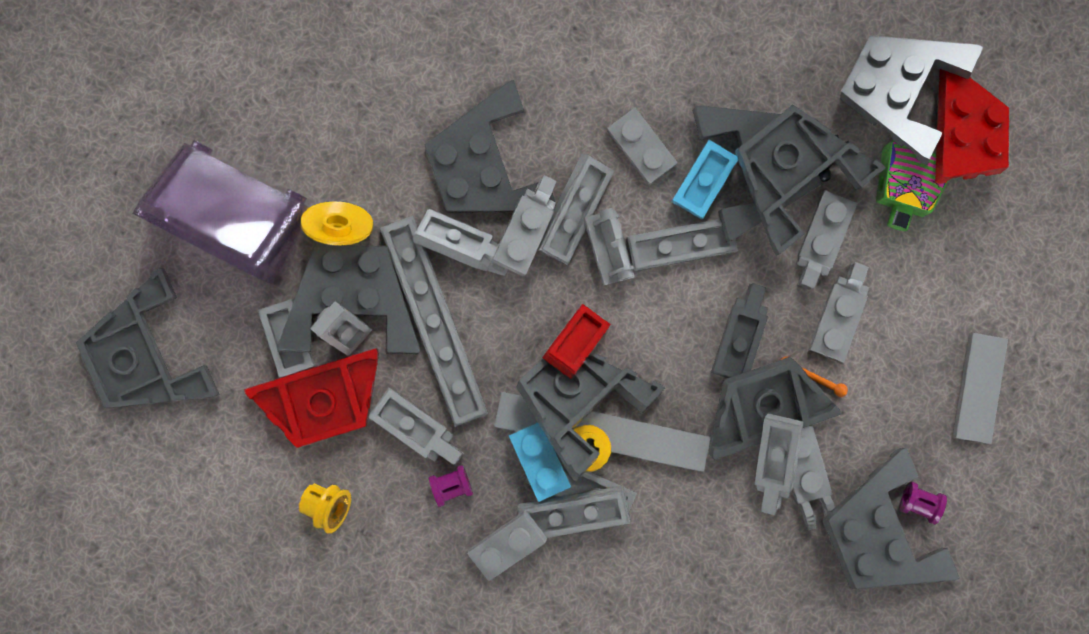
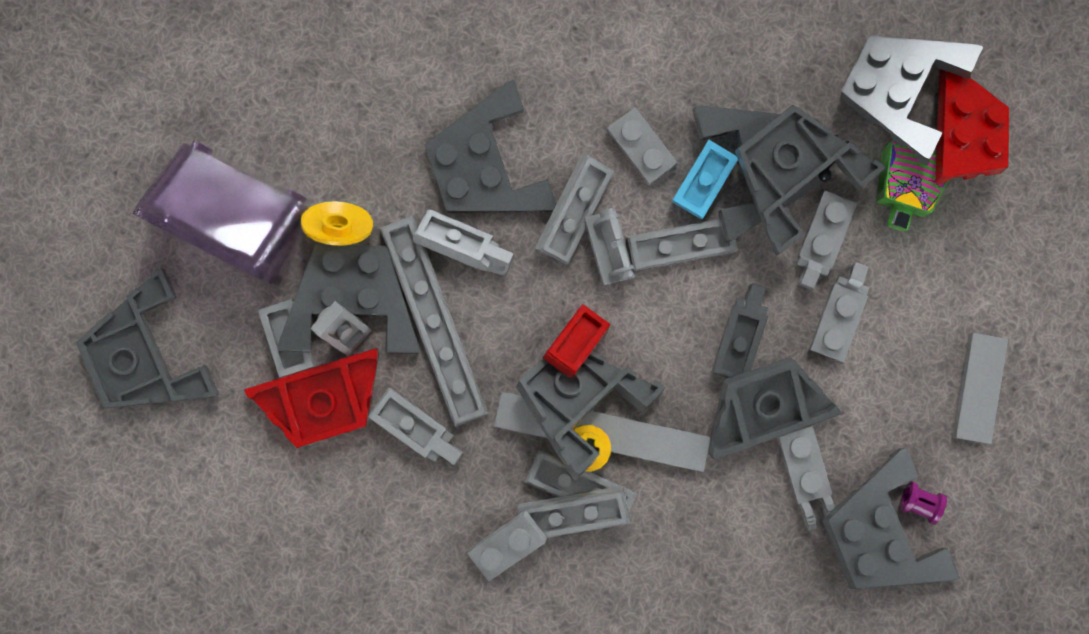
(325, 506): yellow piece -> none
(450, 485): magenta bush -> none
(526, 228): light grey hinge -> none
(539, 462): medium azure plate -> none
(777, 460): light grey hinge -> none
(839, 389): orange hinge -> none

